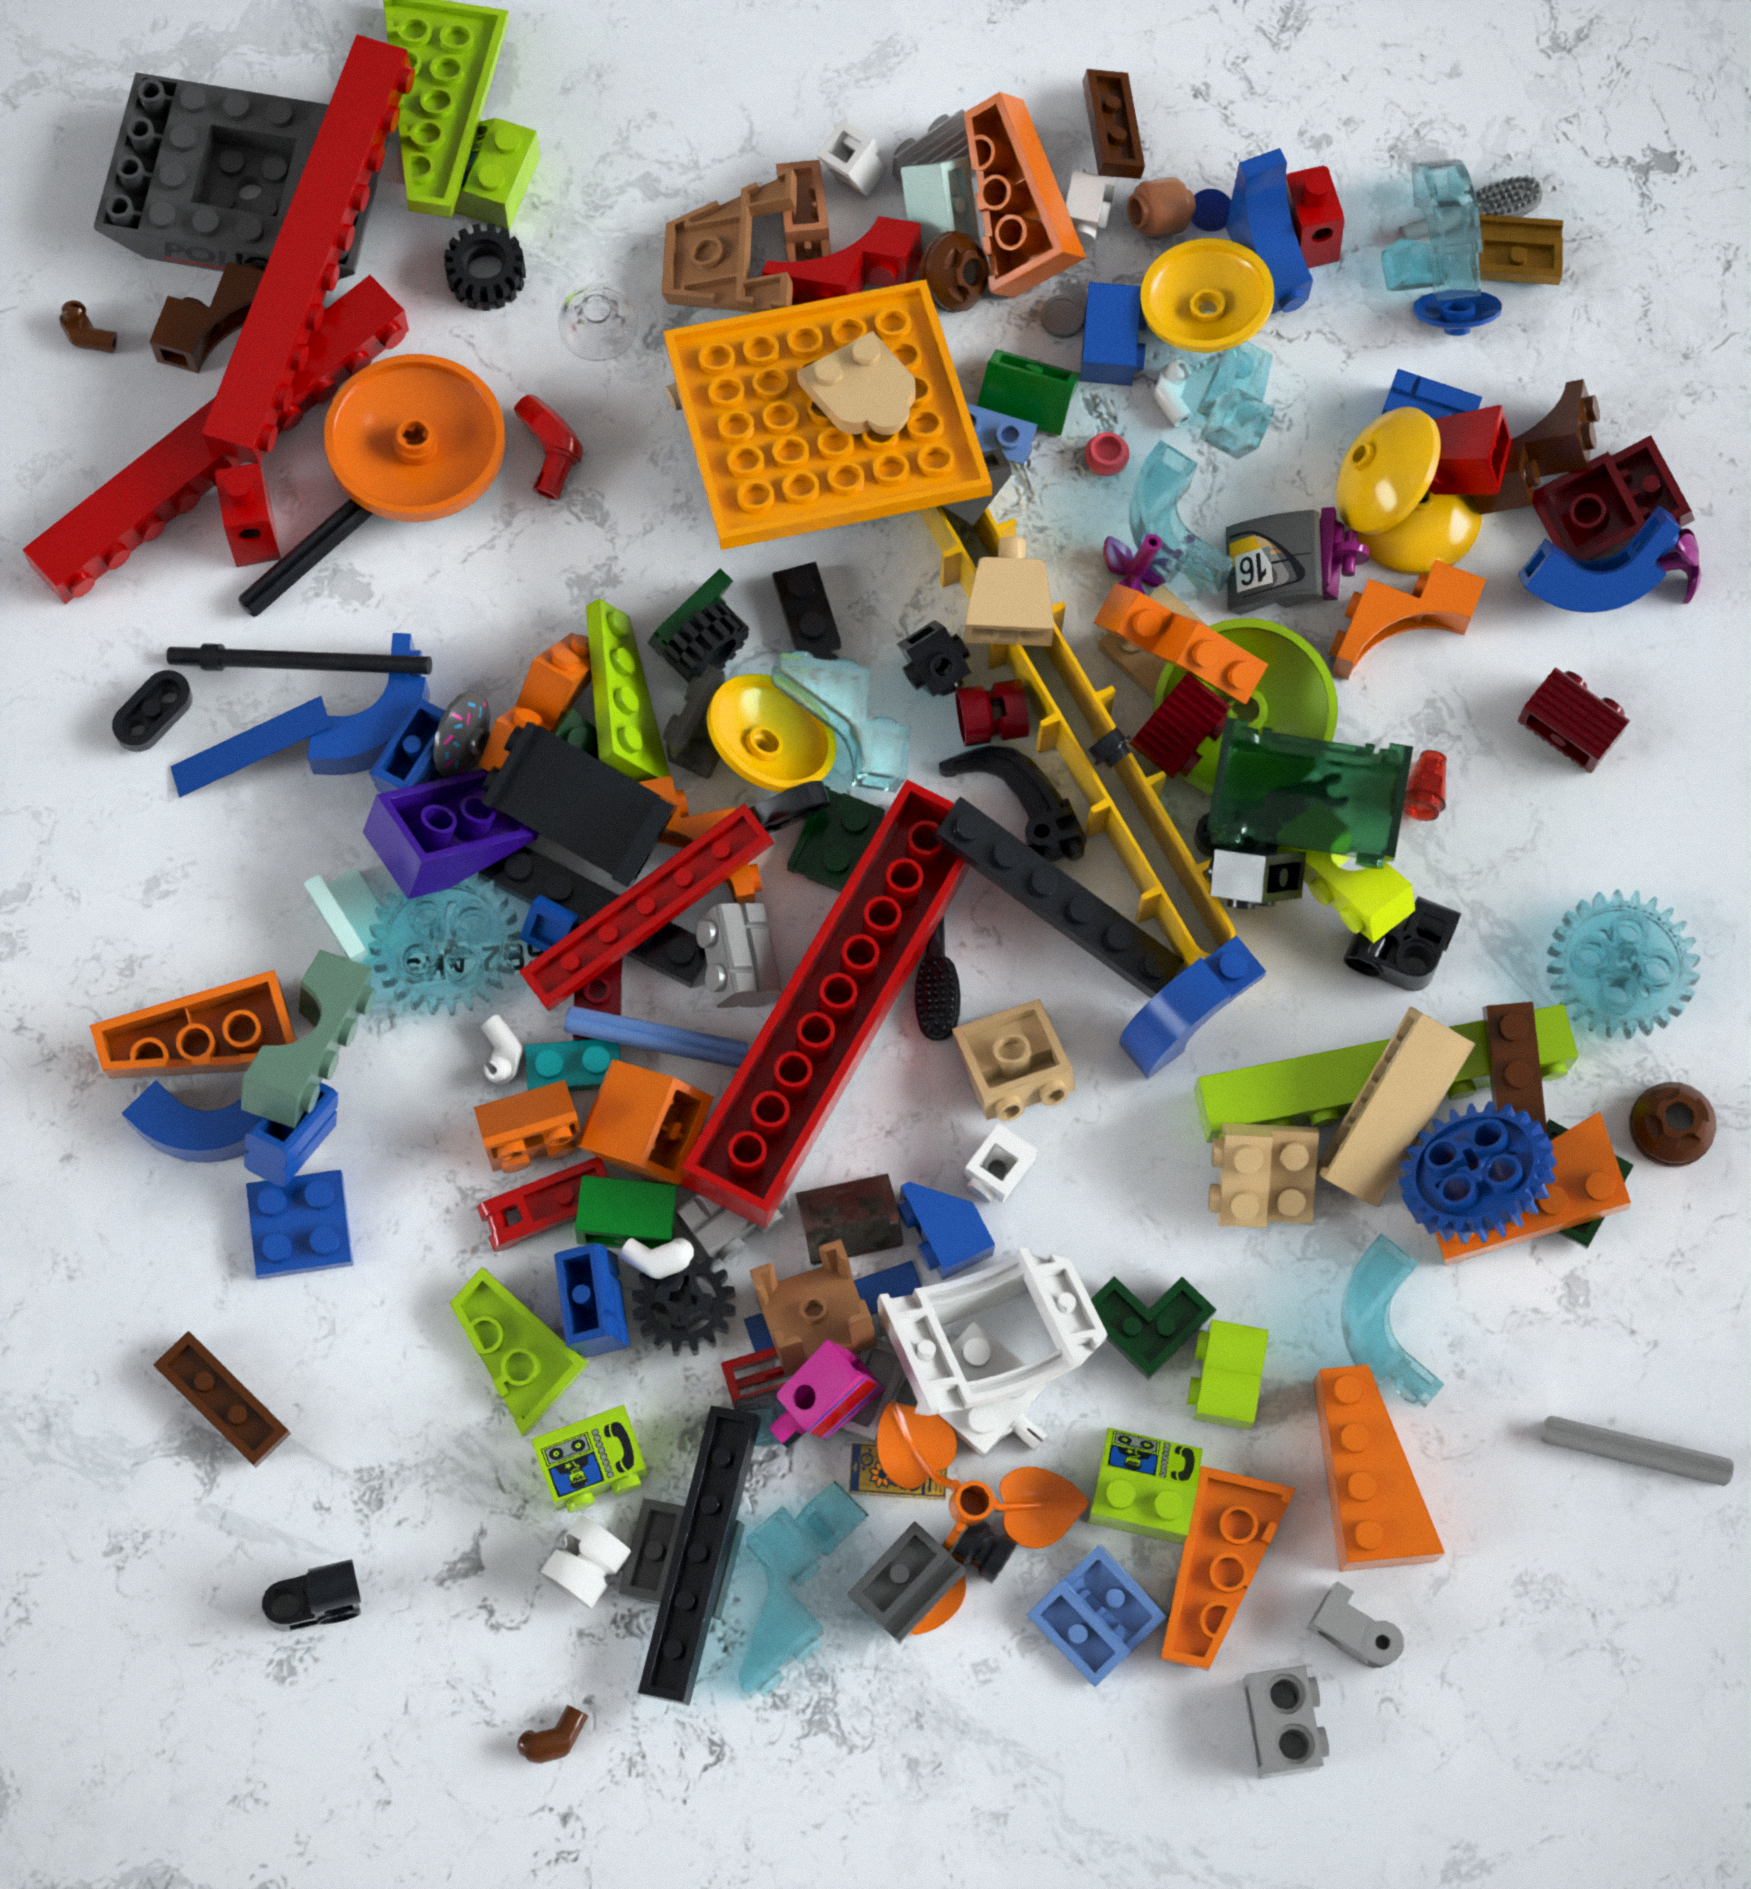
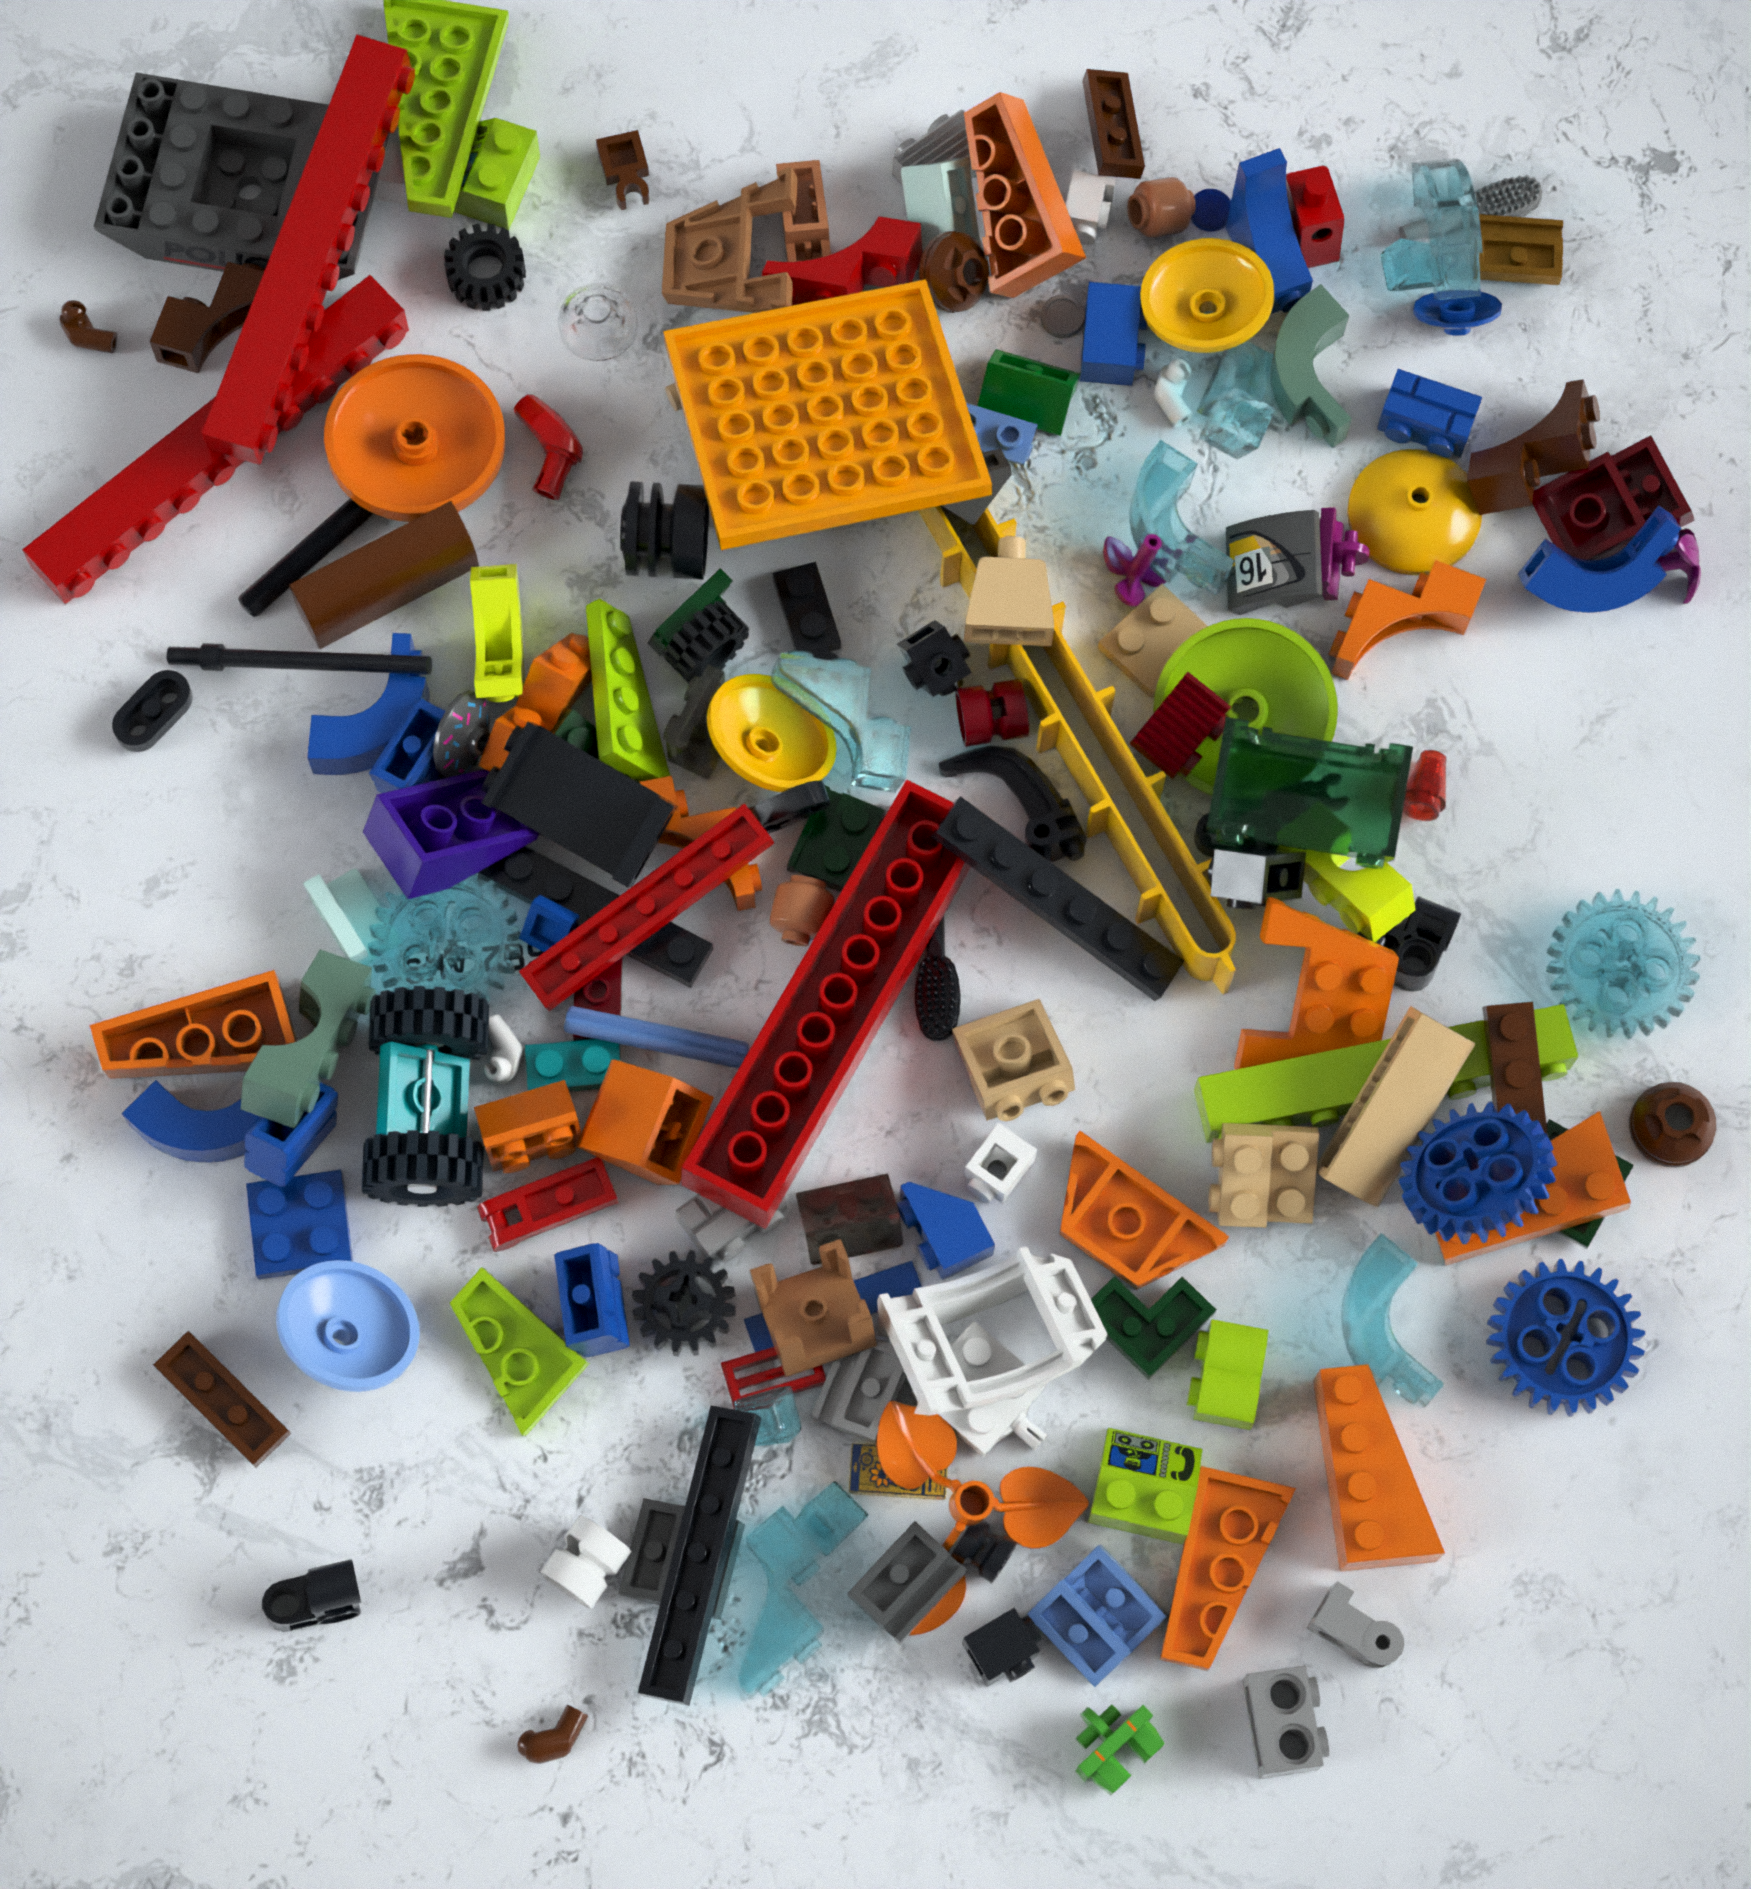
(244, 506): red torso -> none
(250, 746): blue sticker -> none
(357, 1308): none -> light blue dish
(384, 575): none -> reddish brown brick
(423, 1097): none -> black plate
(497, 632): none -> neon yellow arch
(590, 1459): lime slope -> none
(624, 1209): green panel -> none
(625, 164): none -> reddish brown plate
(658, 1261): white arm -> none
(665, 530): none -> black wheel
(738, 955): light grey brick -> none
(800, 909): none -> nougat head
(824, 1394): dark pink torso -> none
(852, 157): white brick -> none
(861, 387): tan plate -> none
(1004, 1647): none -> black brick
(1107, 454): coral plate -> none
(1110, 748): black plate -> none
(1129, 1219): none -> orange wing
(1135, 1732): none -> bright green hips
(1180, 642): orange arch -> none
(1186, 1003): blue arch -> none
(1305, 332): none -> sand green arch
(1339, 991): none -> orange wing
(1387, 470): yellow dish -> none
(1472, 452): red torso -> none
(1574, 719): dark red brick -> none
(1603, 1357): none -> blue gear
(1637, 1450): light grey axle -> none

